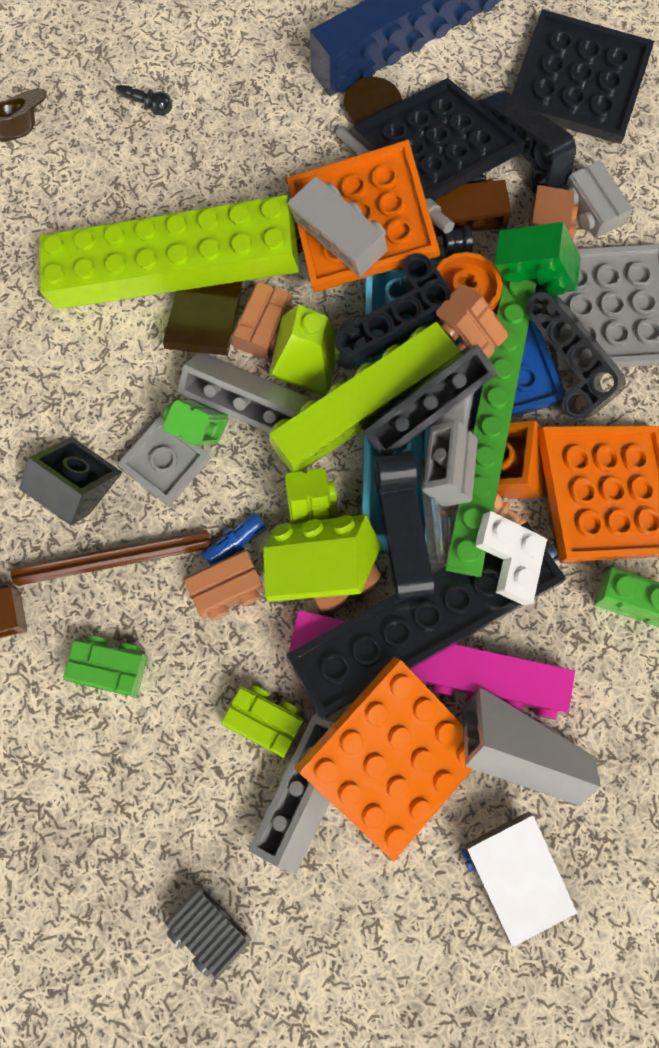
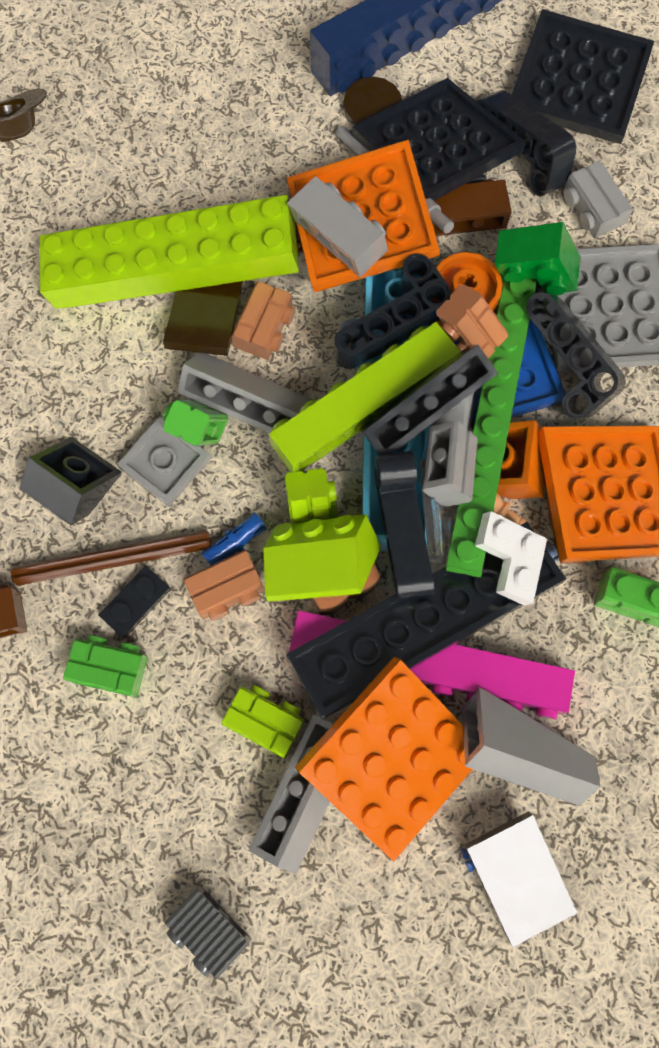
(134, 602): none -> black plate
(158, 102): black bar -> none
(305, 350): lime slope -> none
(458, 240): black wheel -> none
(554, 206): nougat brick -> none

